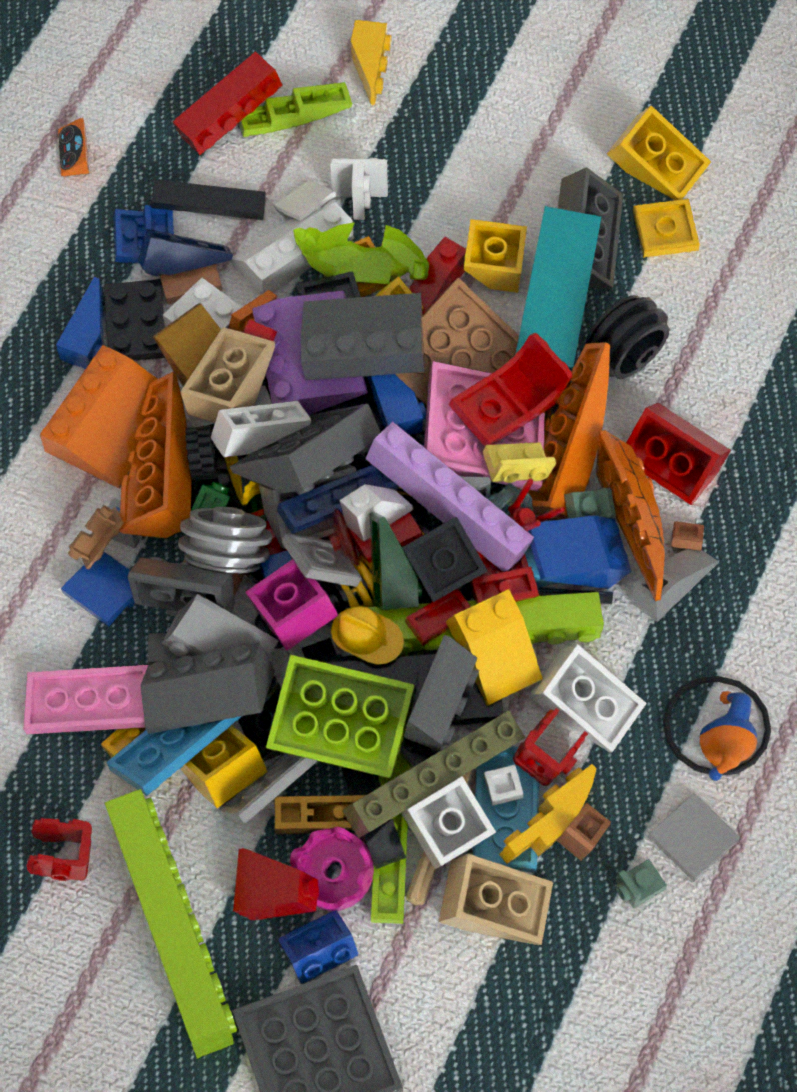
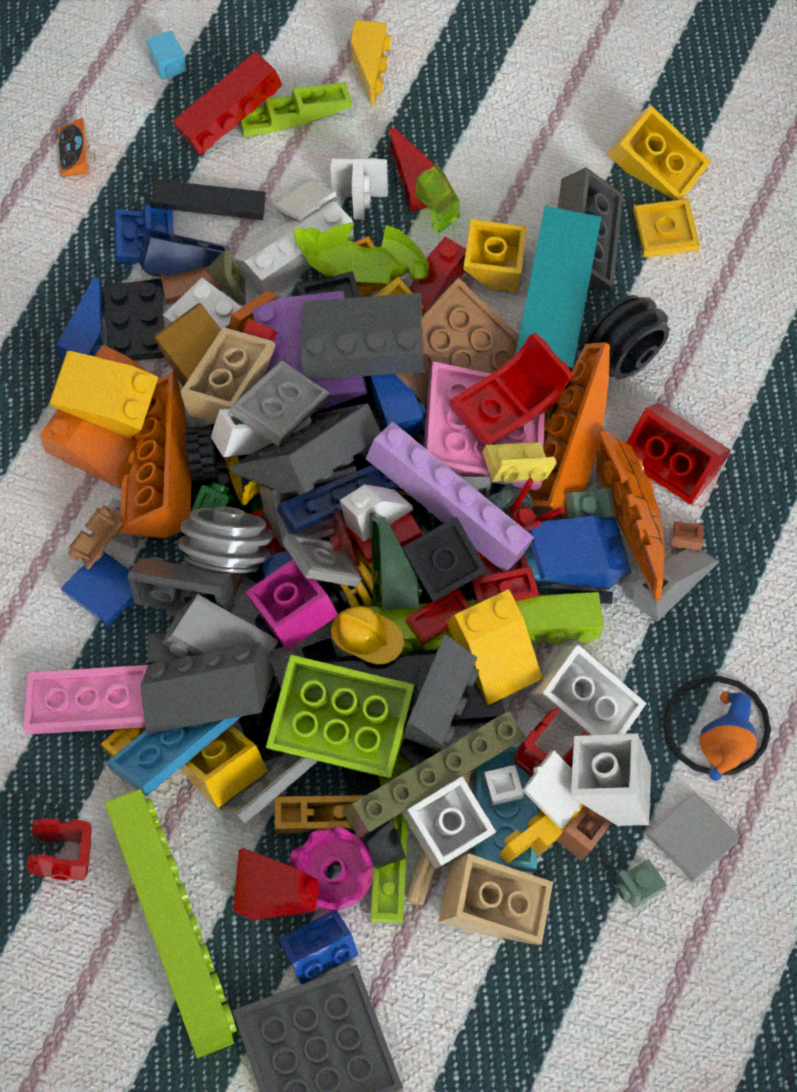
(104, 392): none -> yellow slope
(166, 55): none -> medium azure brick
(228, 276): none -> olive slope
(279, 403): none -> light grey tile
(410, 165): none -> red slope
(439, 196): none -> clear neon green slope
(552, 789): none -> white piece
(612, 777): none -> white slope

